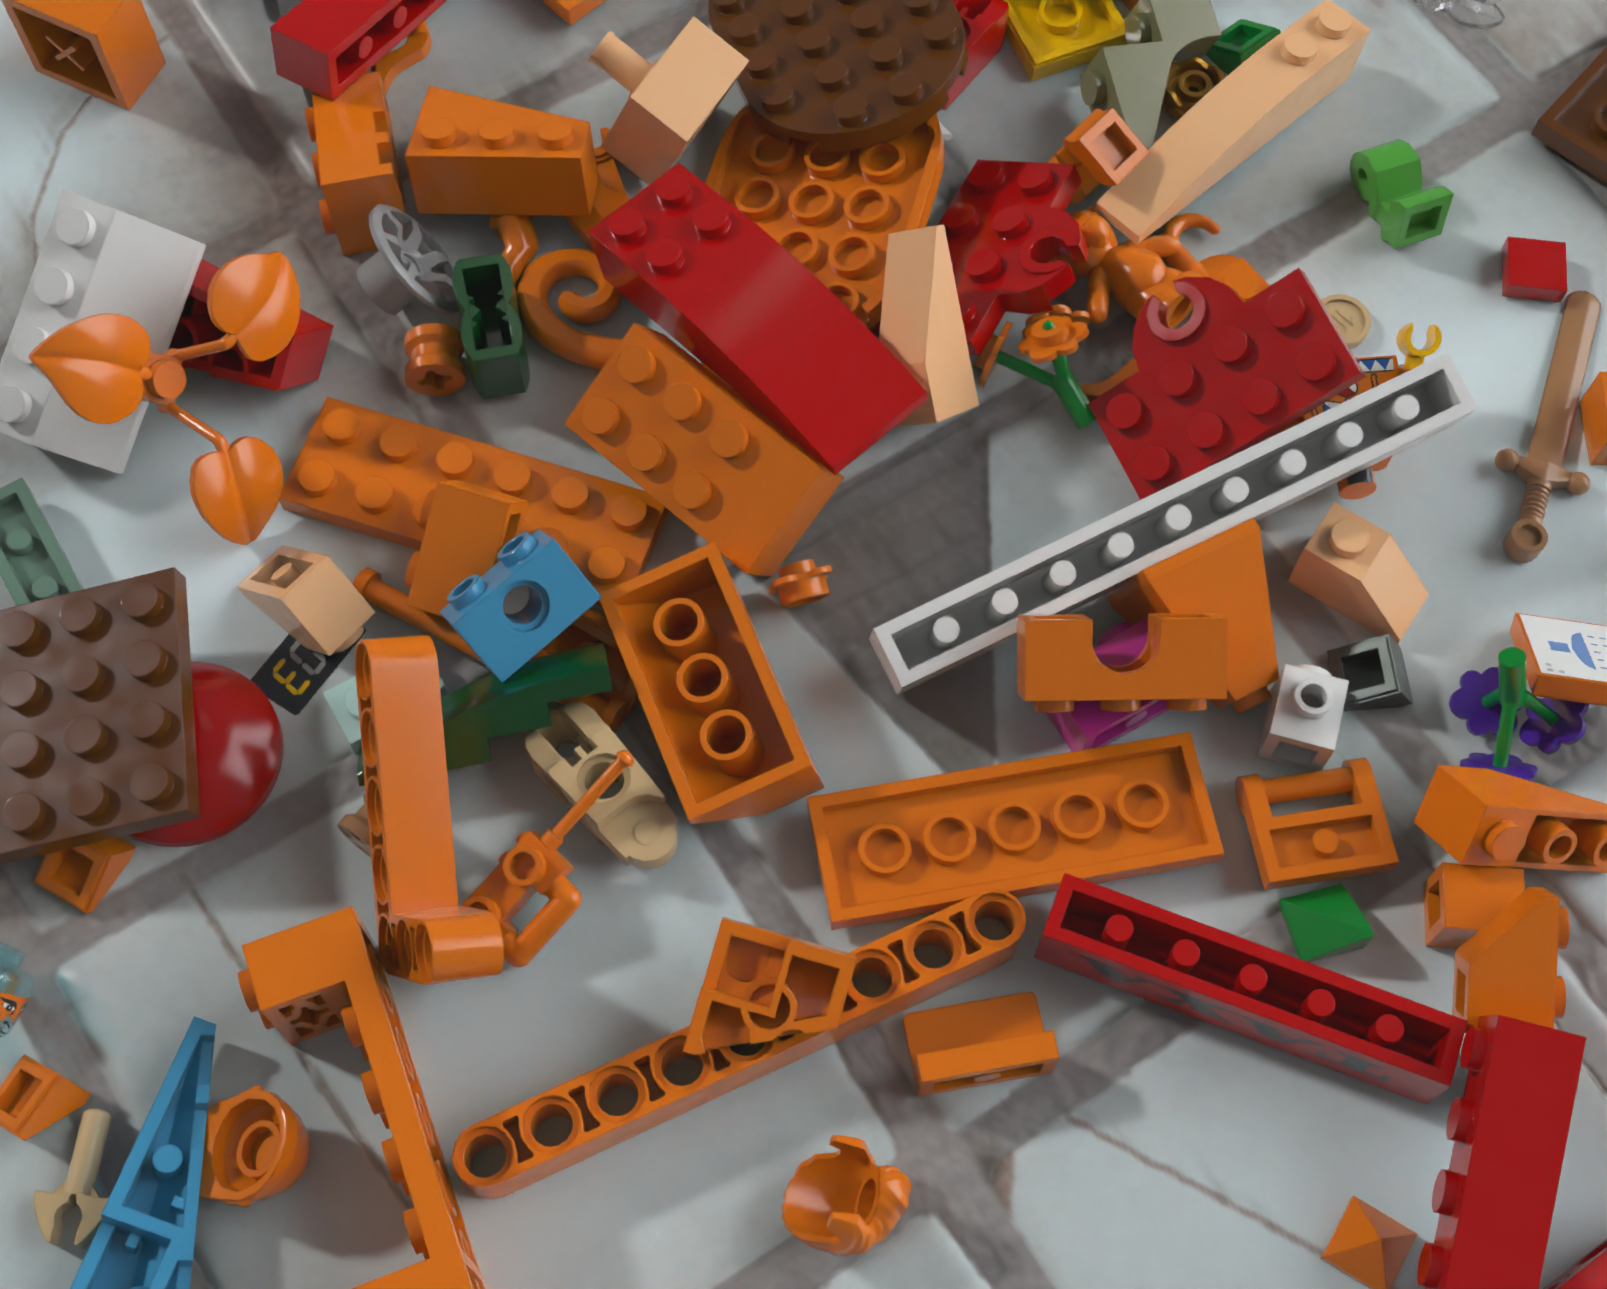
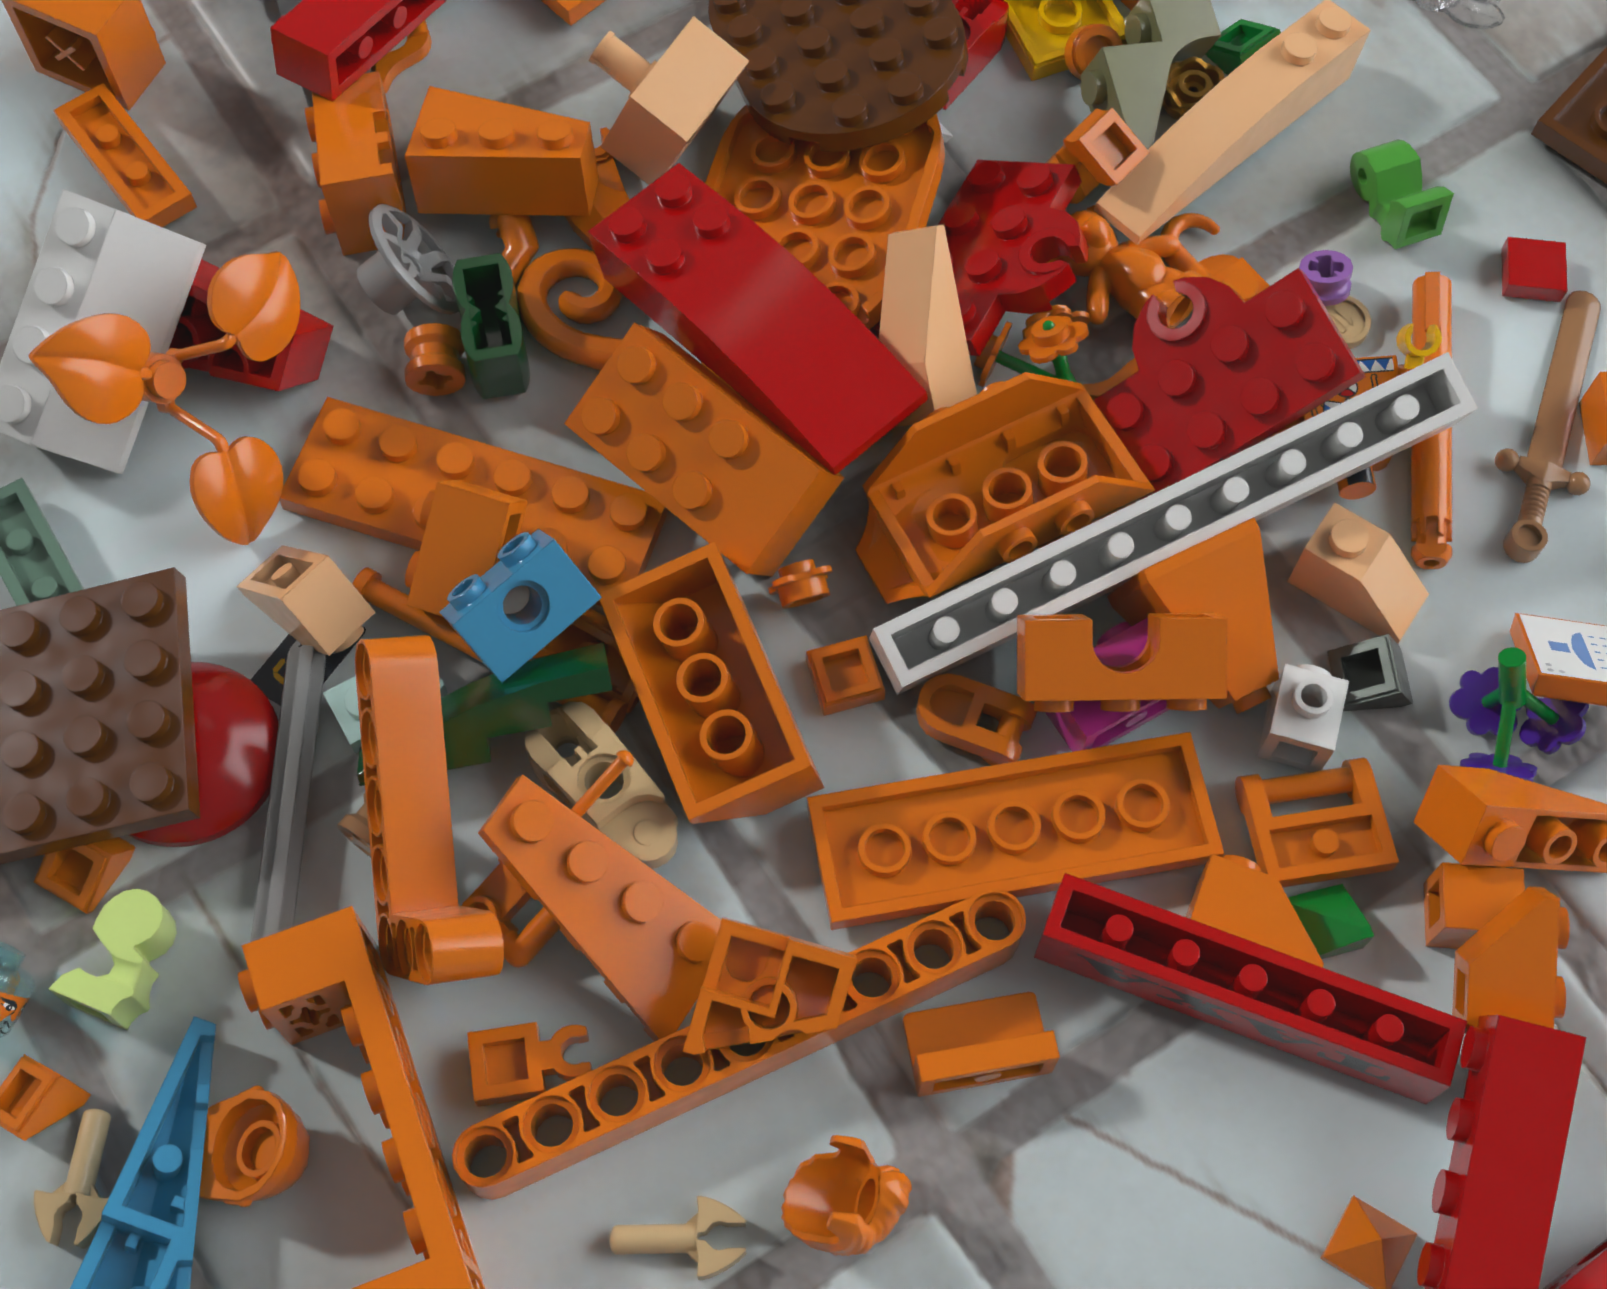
(125, 157): none -> orange plate
(134, 932): none -> yellowish green leg
(289, 793): none -> light grey axle
(513, 1061): none -> orange plate
(610, 905): none -> orange wing
(684, 1238): none -> tan bar
(845, 675): none -> orange tile
(952, 707): none -> orange plate
(992, 485): none -> orange slope
(1086, 43): none -> orange tile
(1251, 905): none -> orange slope
(1329, 275): none -> medium lavender bush
(1433, 456): none -> orange piece

